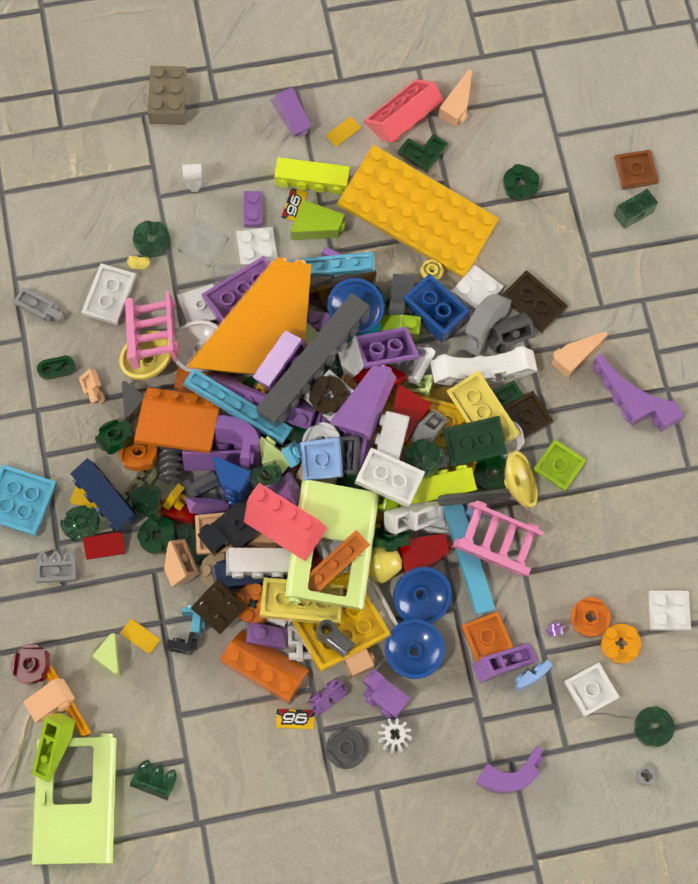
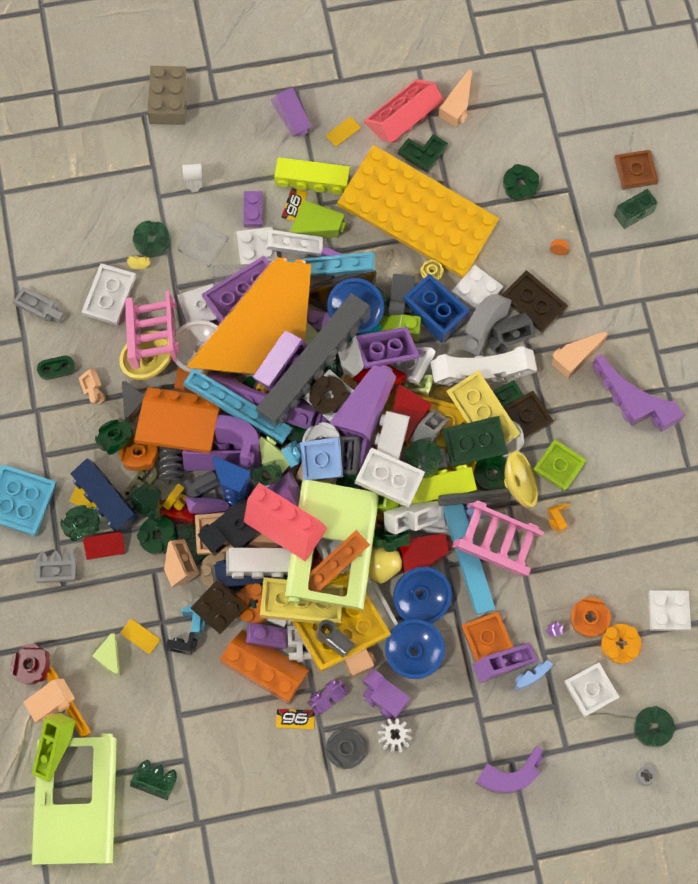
(294, 243): none -> white plate
(556, 520): none -> light orange plate
(559, 247): none -> orange tile

